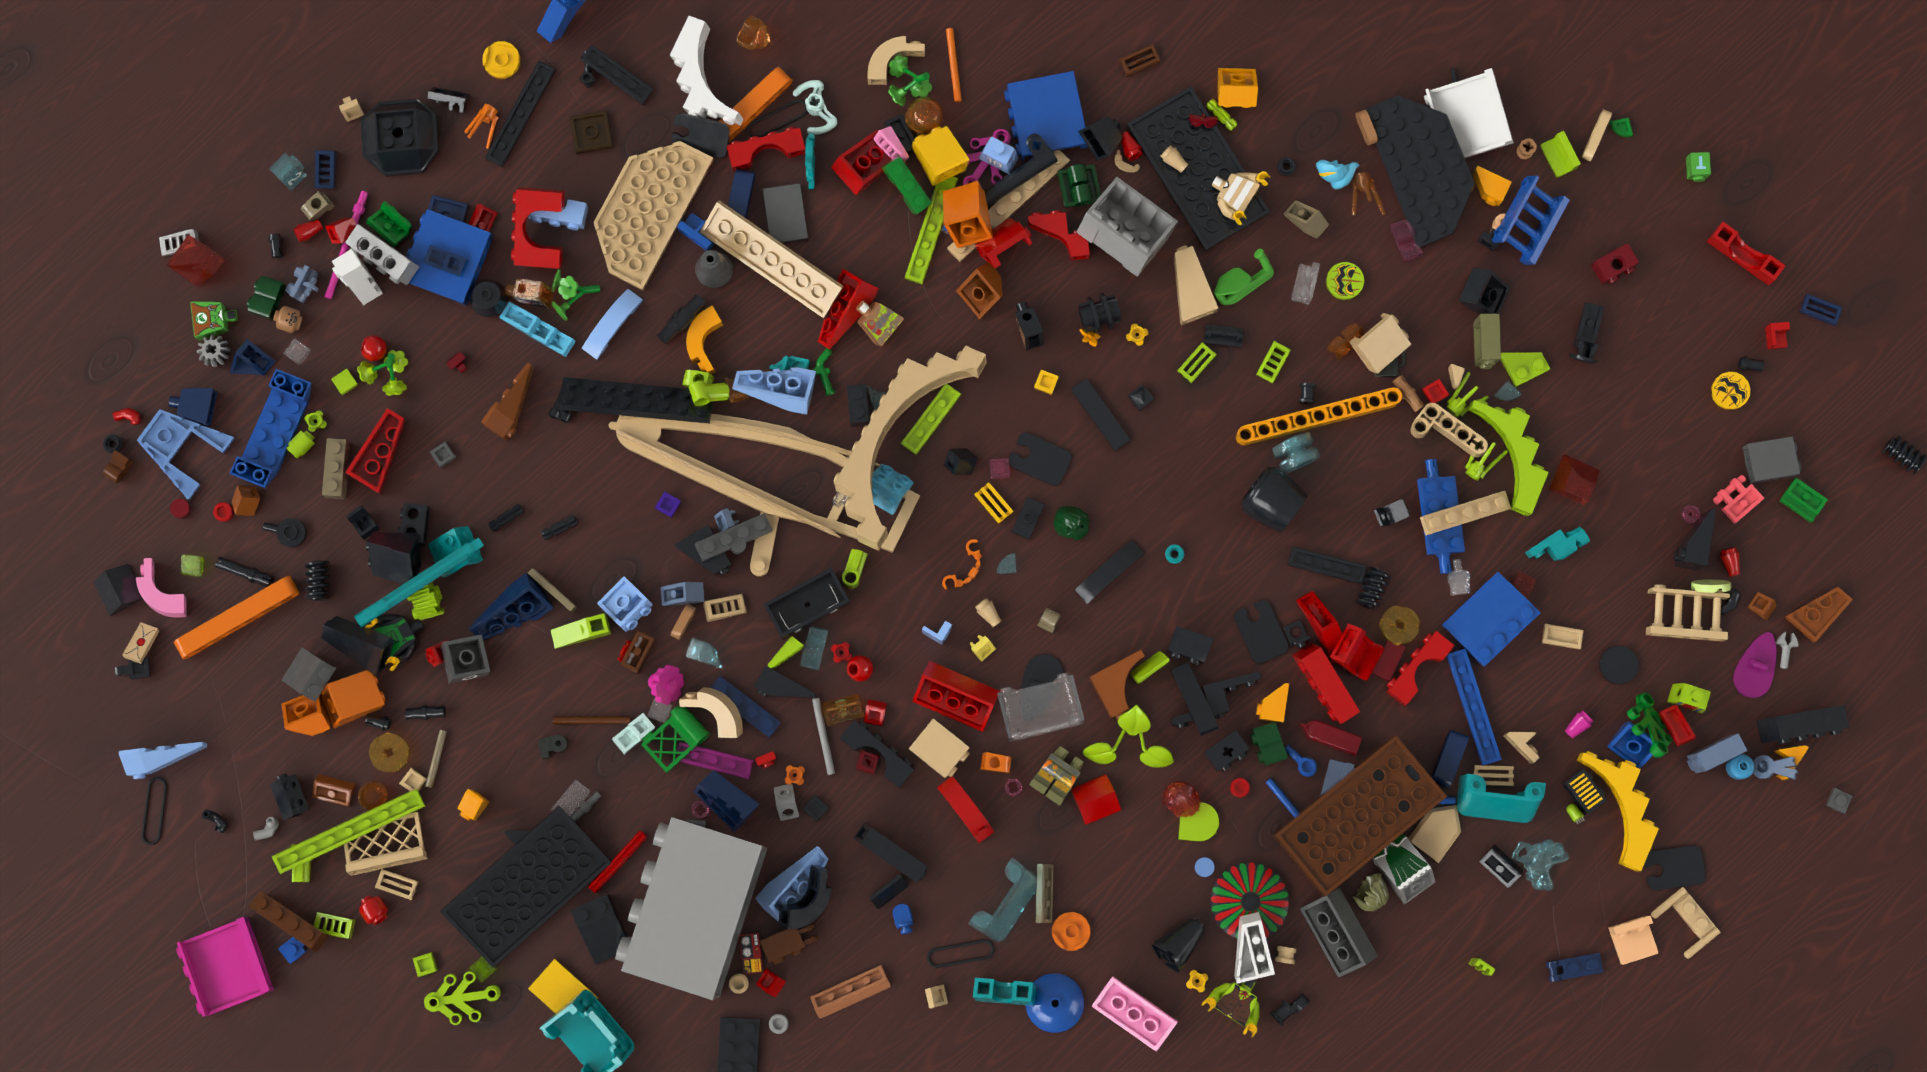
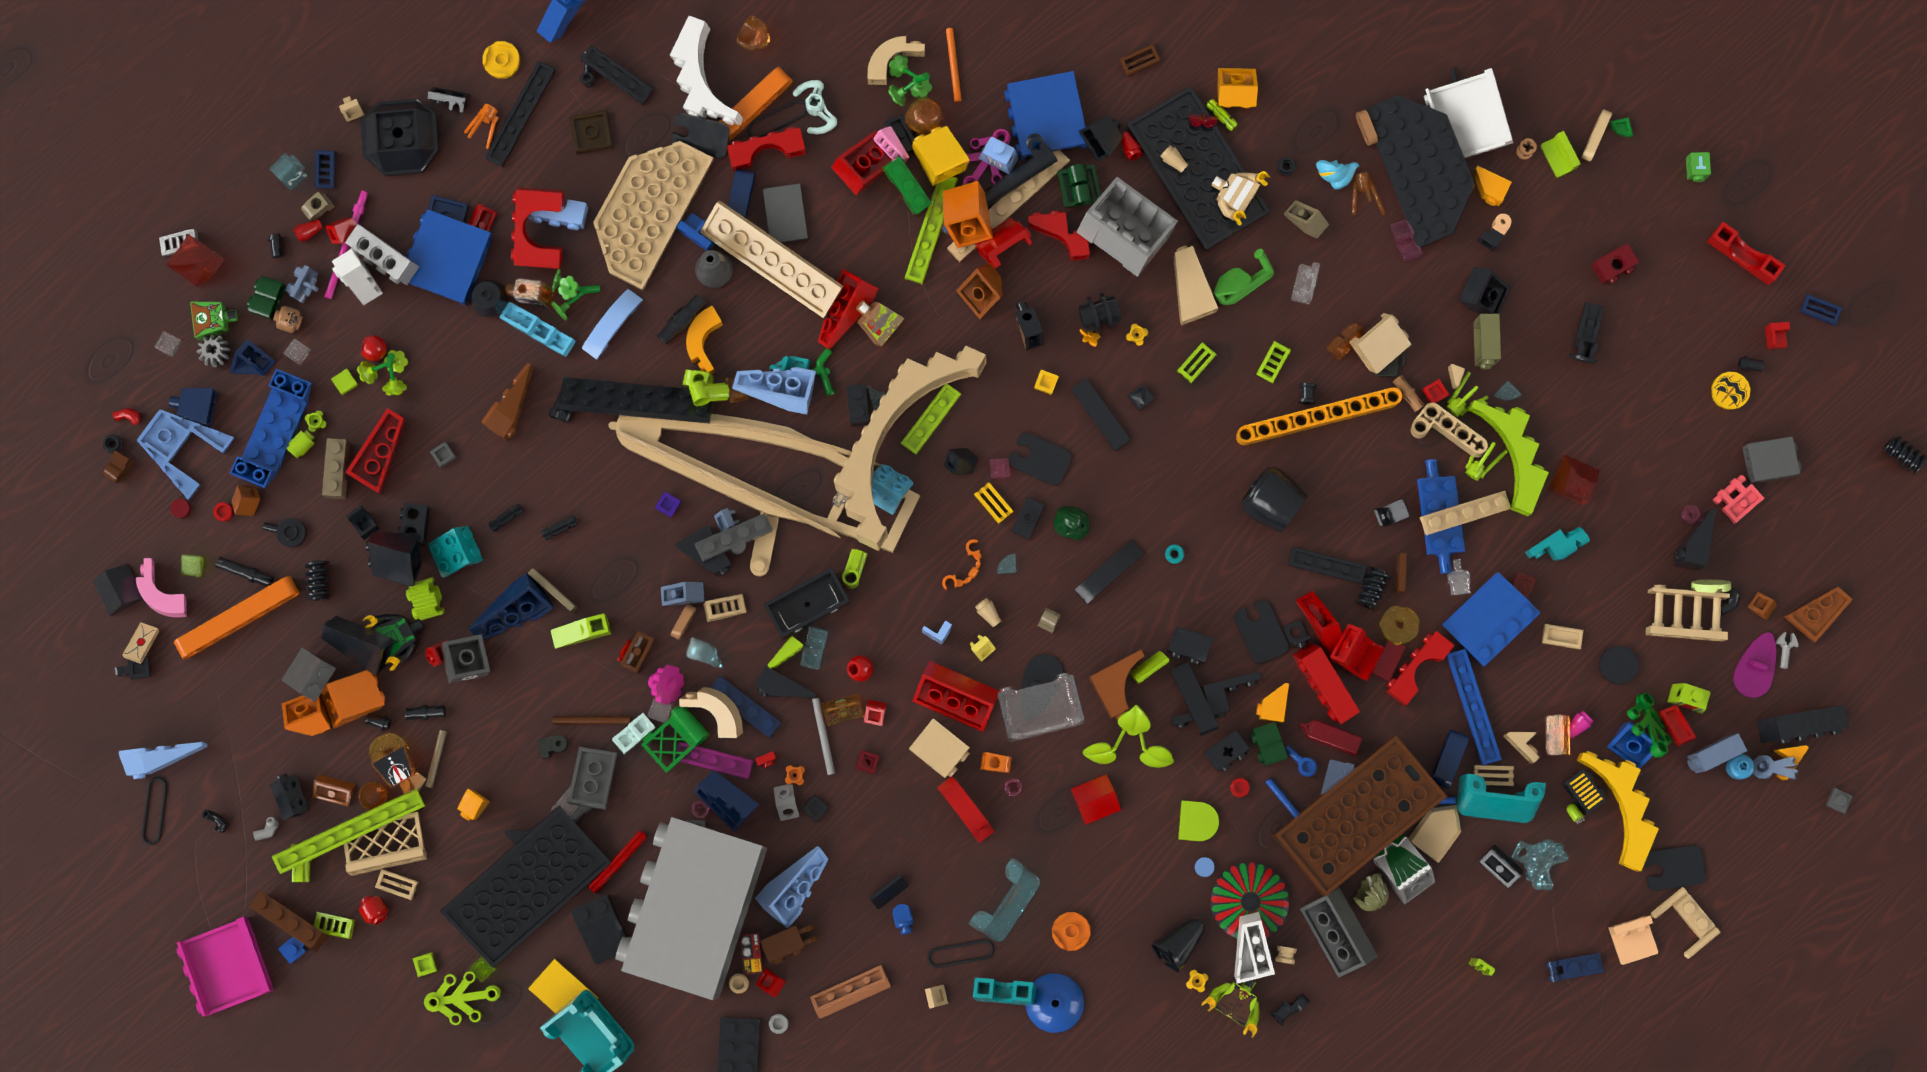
(168, 344): none -> clear tile
(390, 224): green bracket -> none
(397, 768): none -> torso
(417, 582): teal piece -> none
(444, 260): dark blue slope -> none
(456, 361): dark red tile -> none
(592, 778): none -> dark grey tile
(625, 604): light blue plate -> none
(810, 160): teal tile -> none
(811, 904): black arch -> none
(841, 647): red plate -> none
(858, 737): black arch -> none
(891, 852): black slope -> none
(1044, 893): dark tan tile -> none
(1057, 770): olive hips -> none
(1124, 166): tan piece -> none
(1134, 1013): bright pink slope -> none
(1181, 799): clear red hair -> none
(1223, 335): black hinge -> none
(1295, 452): clear light blue wheel -> none
(1345, 280): lime tile -> none
(1401, 573): none -> reddish brown tile
(1524, 366): lime wing -> none
(1546, 225): blue fence -> none
(1557, 735): none -> clear orange panel
(1730, 558): red cone -> none
(1803, 500): green plate -> none

